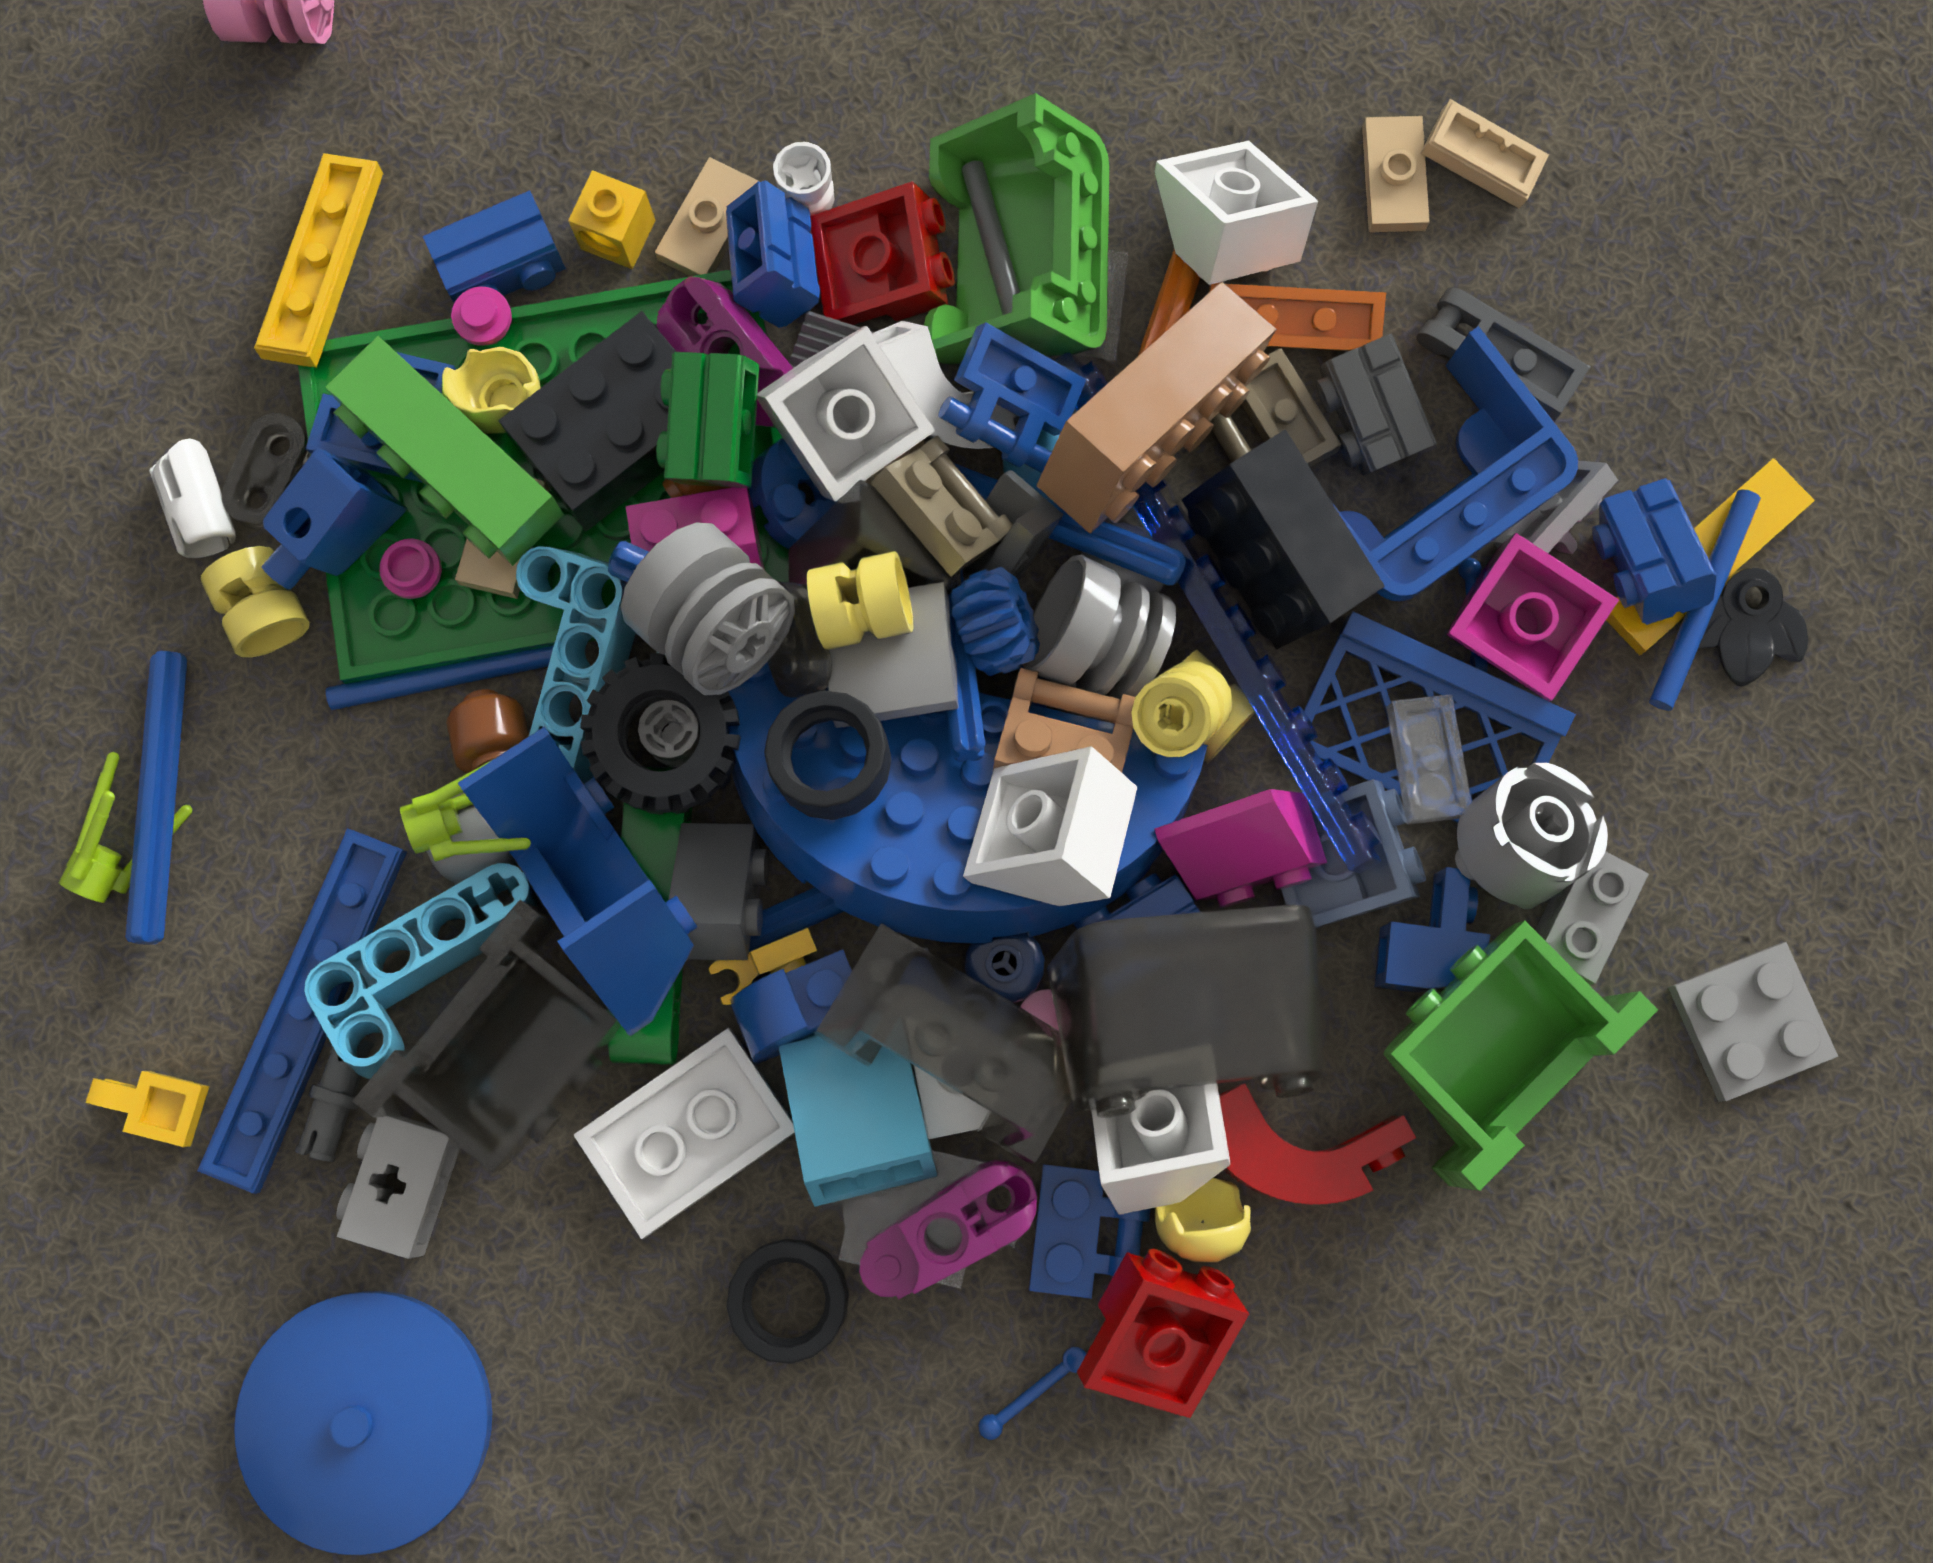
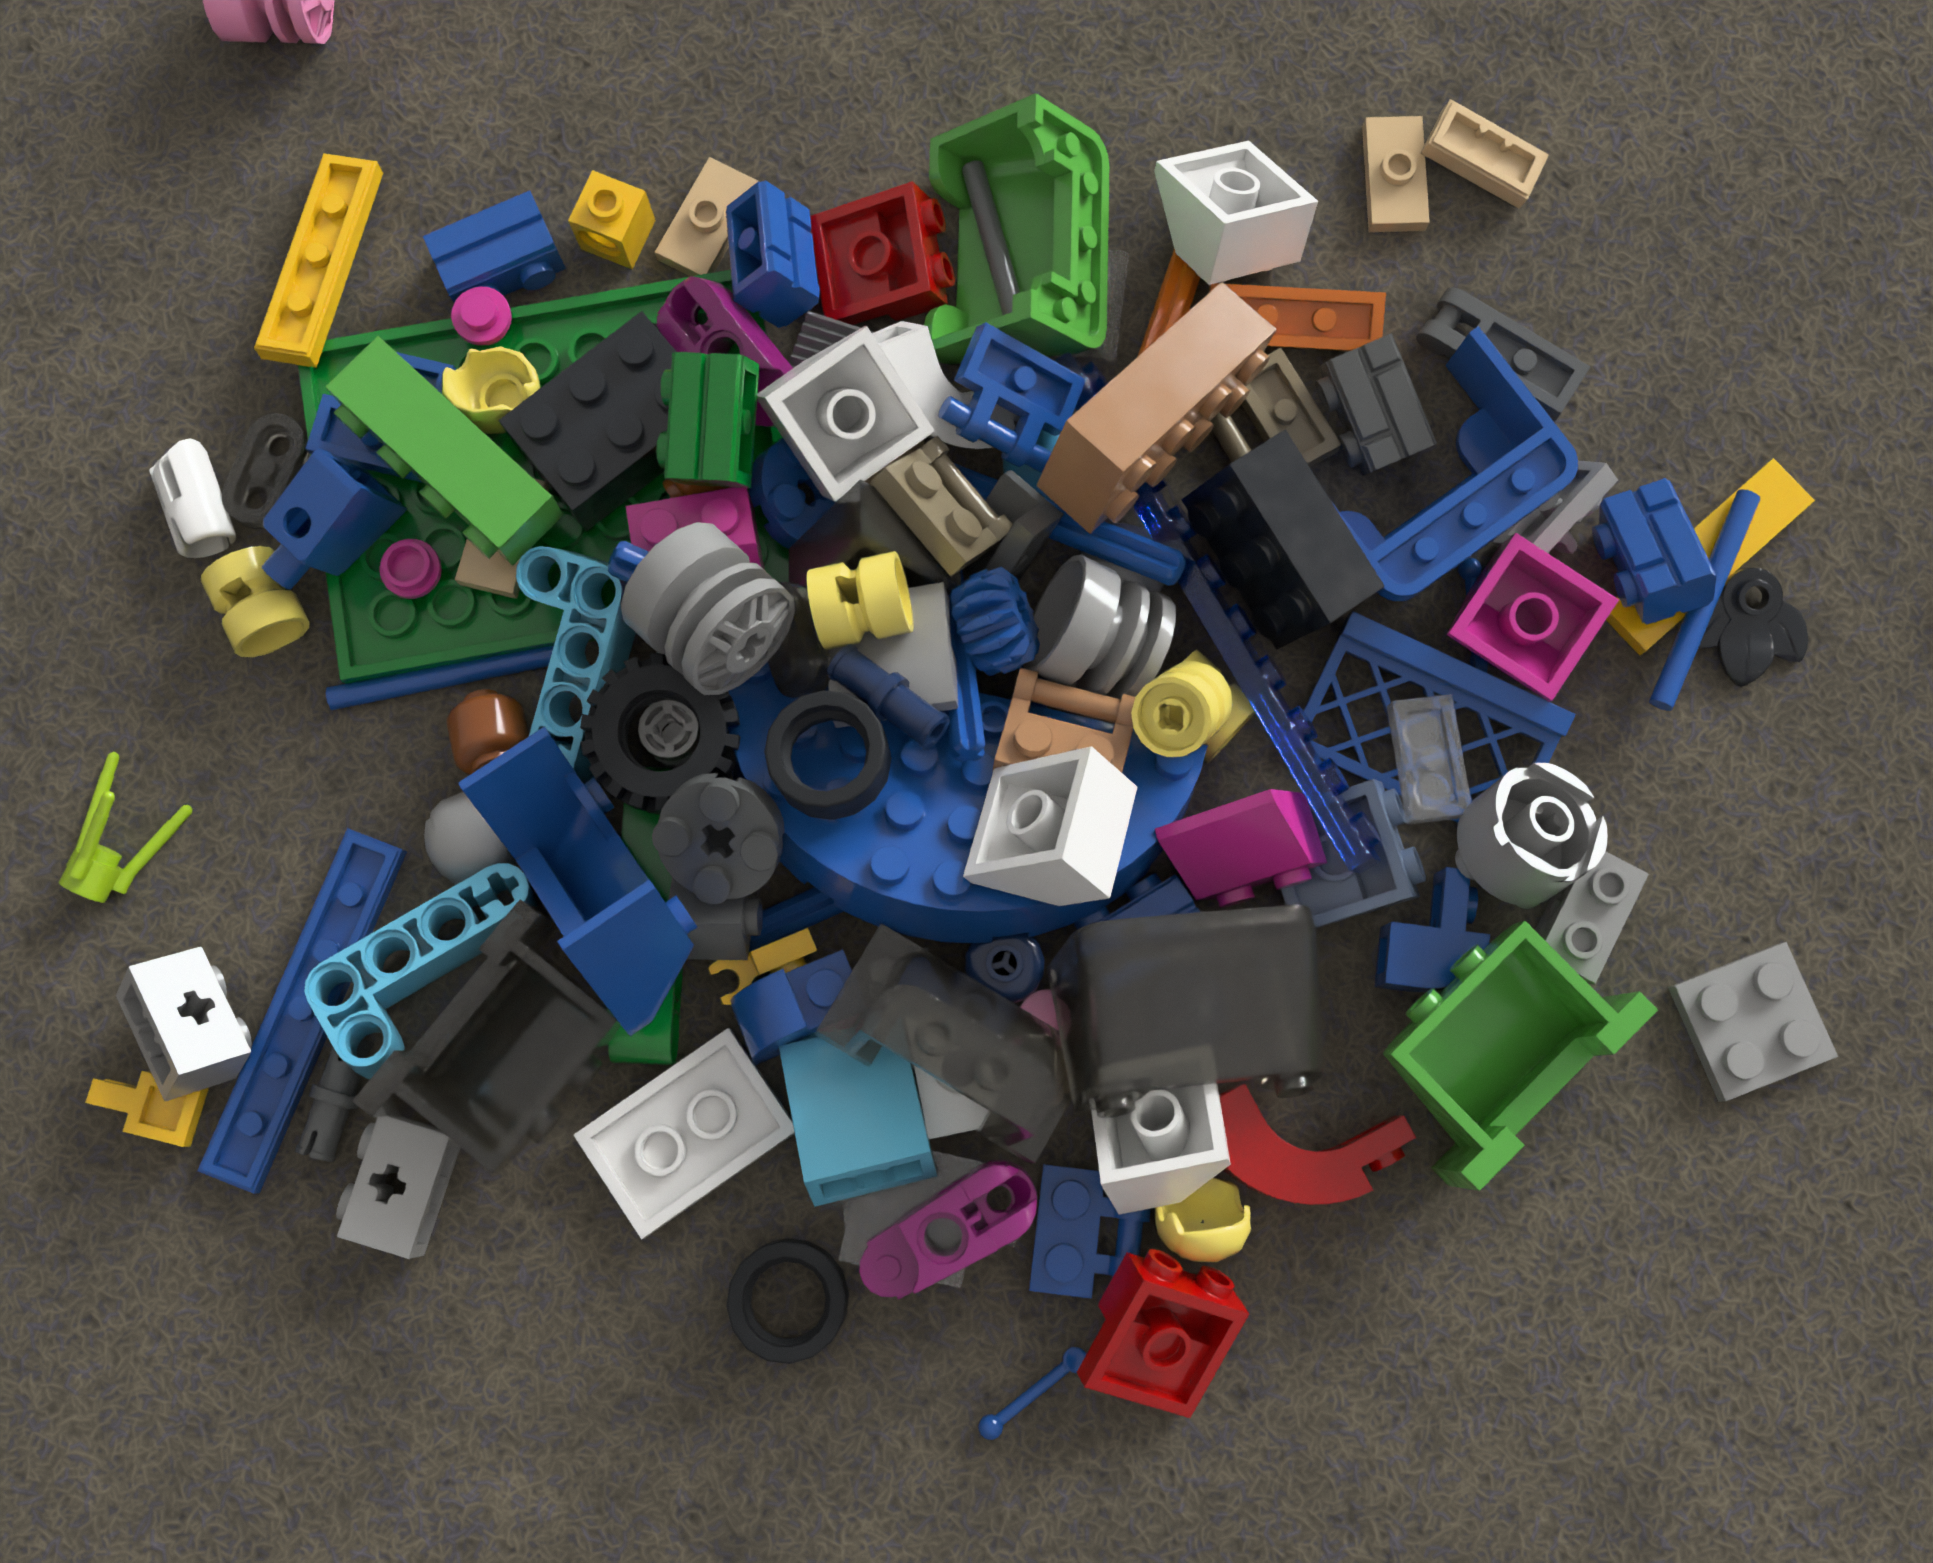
(156, 798): blue axle -> none
(184, 1022): none -> brick
(363, 1422): blue dish -> none
(434, 820): lime plant -> none
(711, 870): none -> dark grey plate
(801, 168): white wheel -> none
(888, 696): none -> dark blue pin

